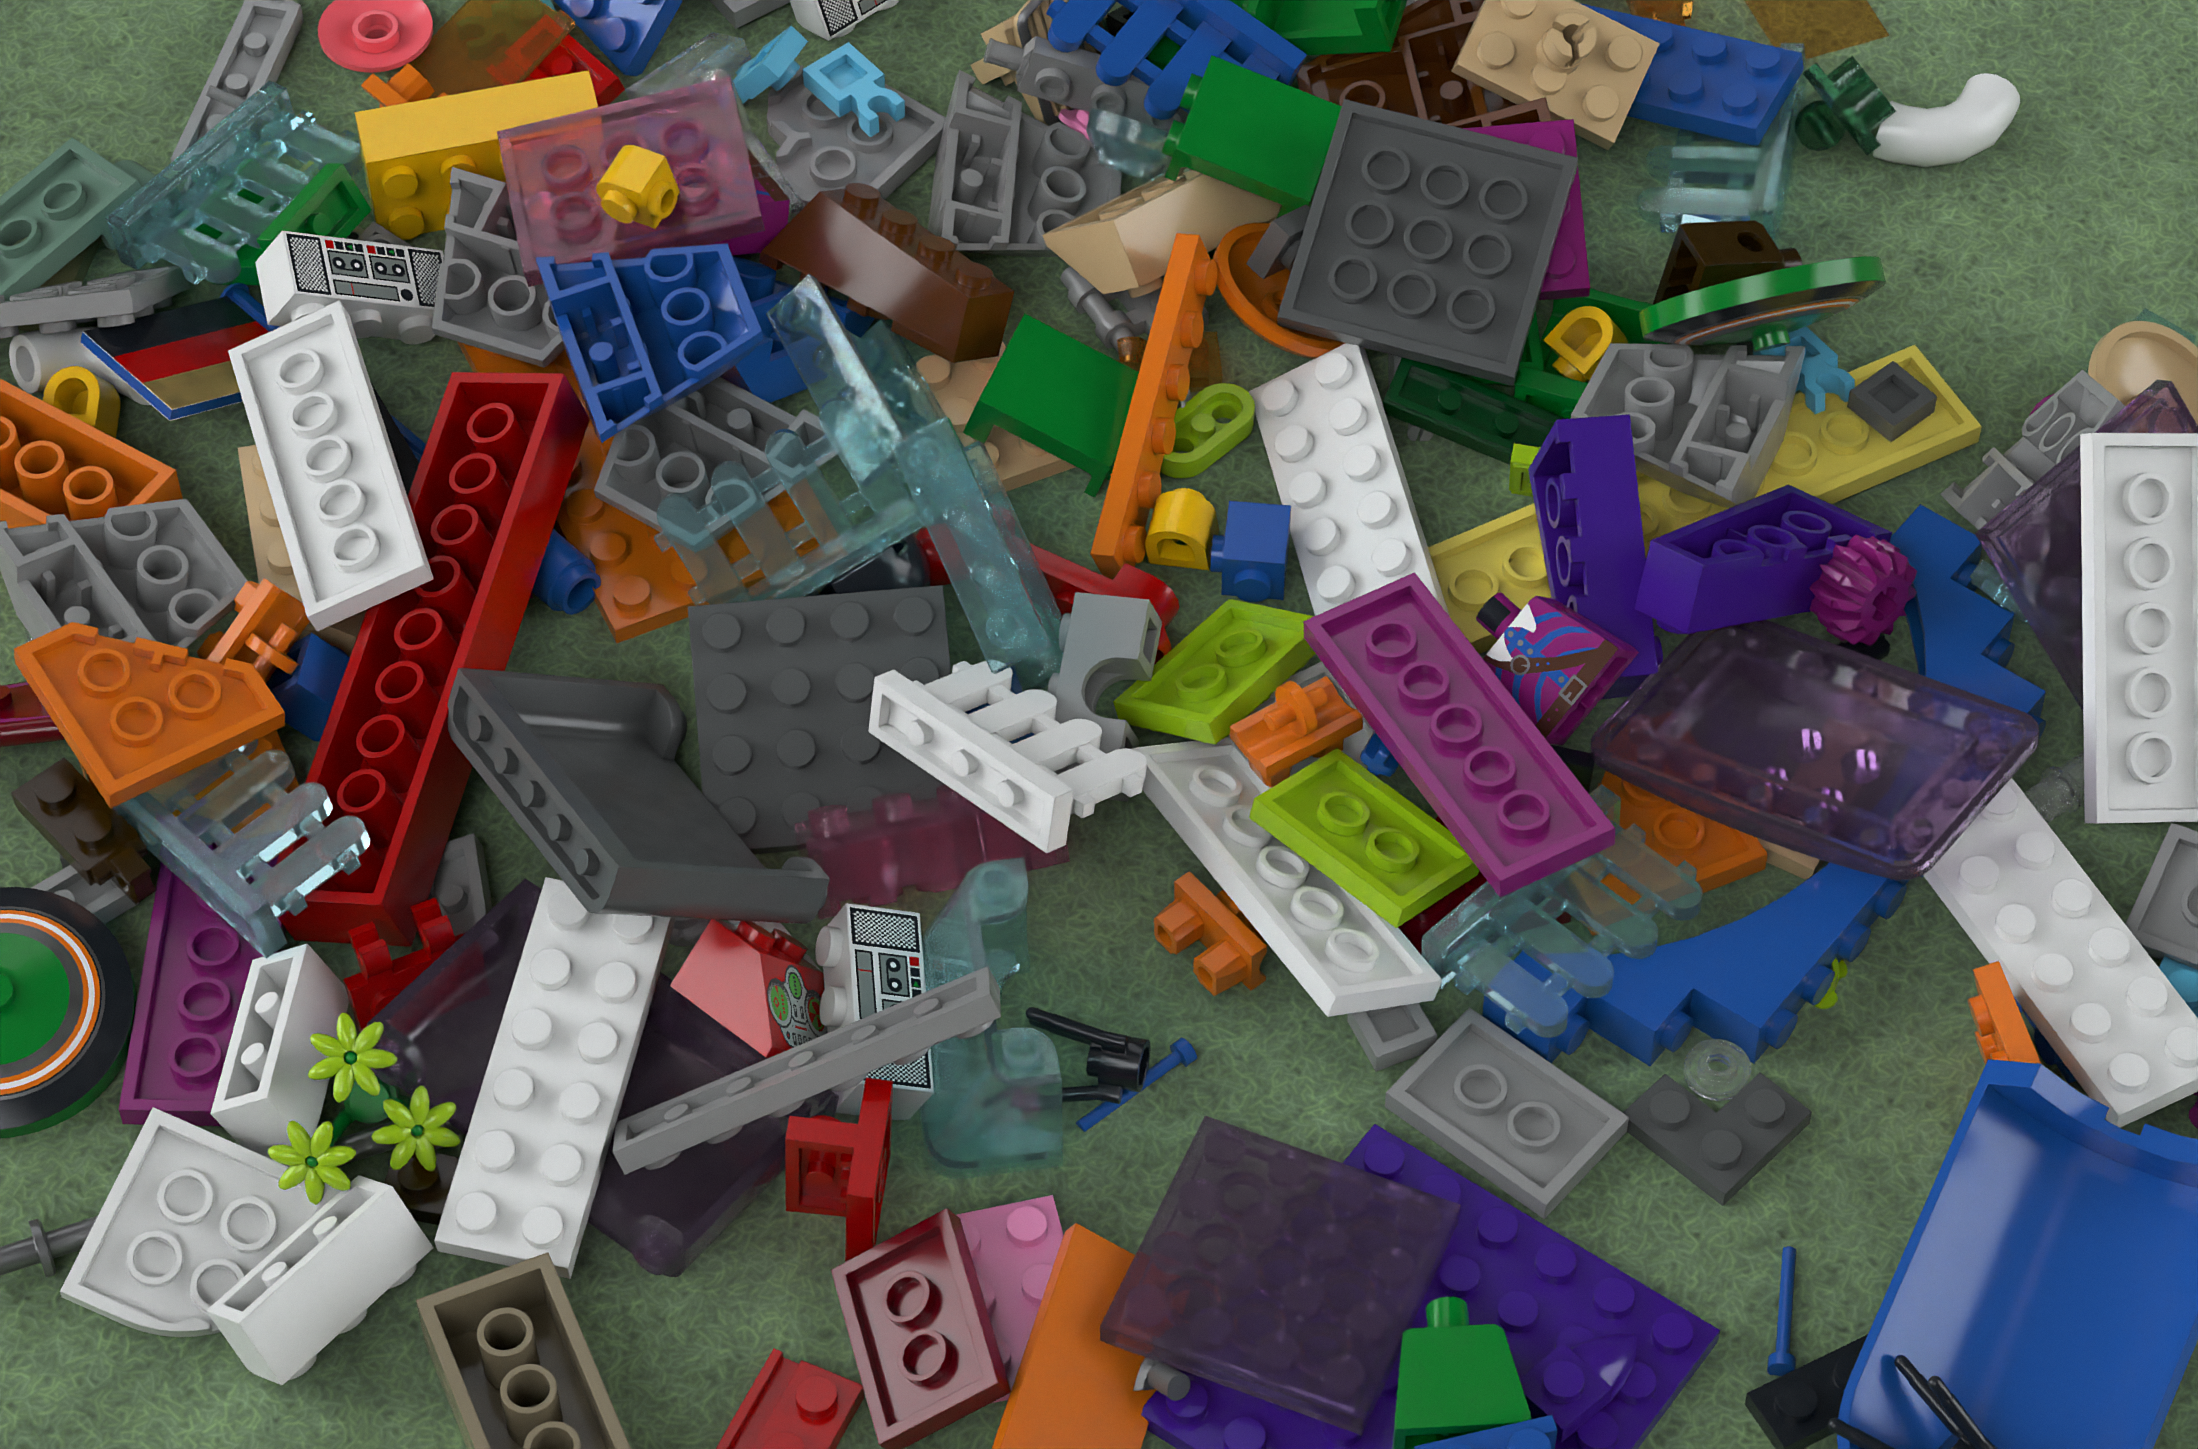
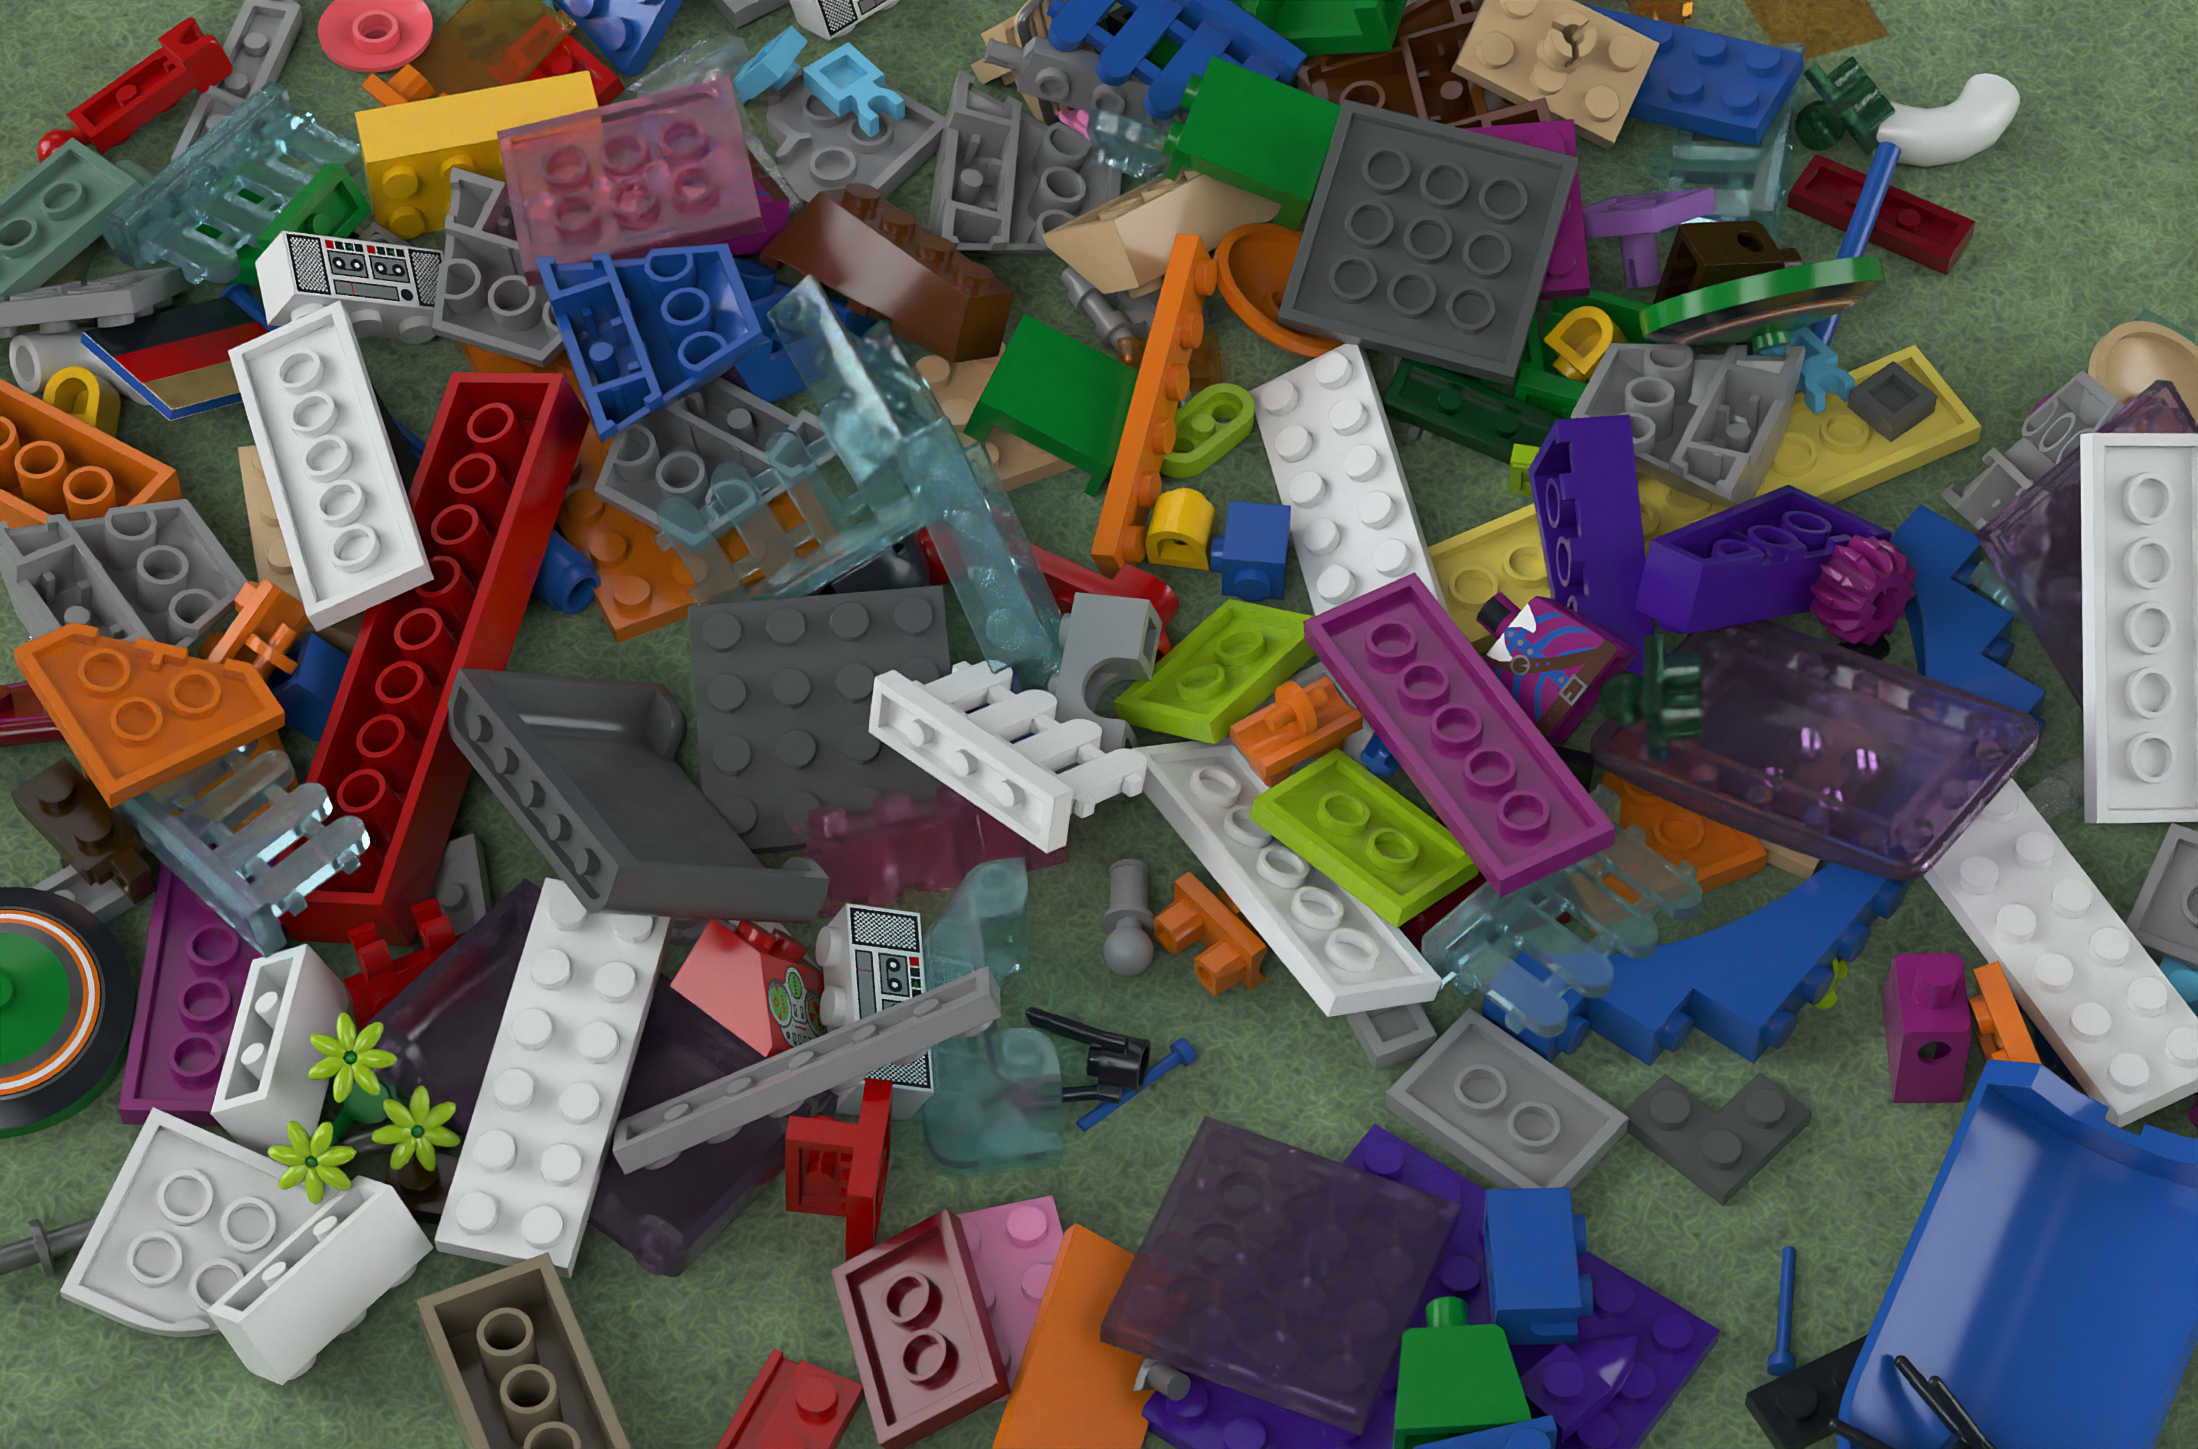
(149, 88): none -> red plate
(638, 187): yellow plate -> none
(1128, 921): none -> light grey pin
(1279, 243): dark grey plate -> none
(1534, 1265): none -> blue brick
(1637, 219): none -> medium lavender tile
(1663, 698): none -> clear green hips
(1715, 1084): clear plate -> none
(1863, 220): none -> blue bar
(1904, 222): none -> dark red plate
(1921, 1005): none -> magenta torso

